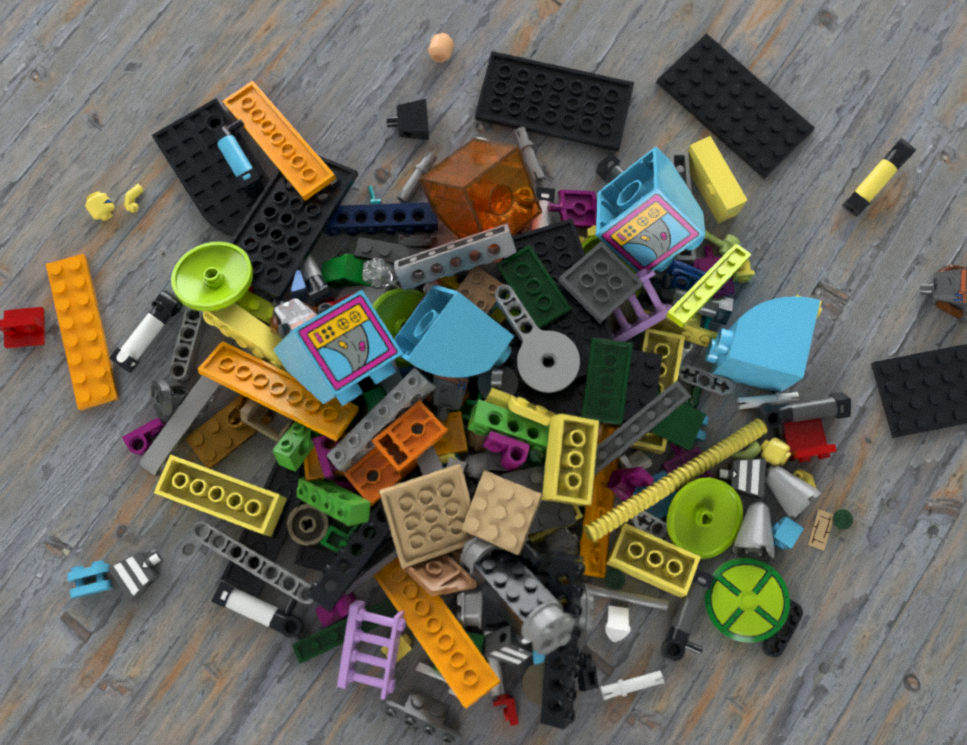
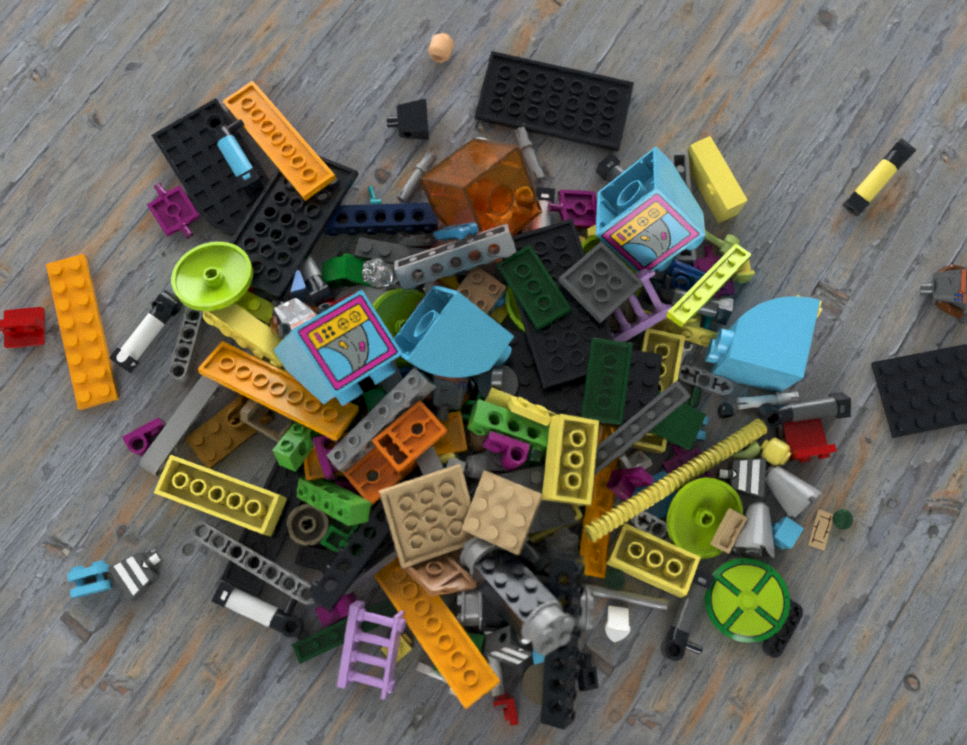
(99, 206): light yellow head -> none
(130, 198): light yellow arm -> none
(166, 397): dark grey tile -> none
(173, 210): none -> magenta plate
(425, 714): dark grey bracket -> none
(456, 231): none -> dark azure plate
(538, 346): light grey beam -> none
(630, 685): white pin -> none
(725, 410): none -> black hinge
(728, 530): none -> tan plate
(735, 105): black plate -> none
(805, 476): light yellow arm -> none

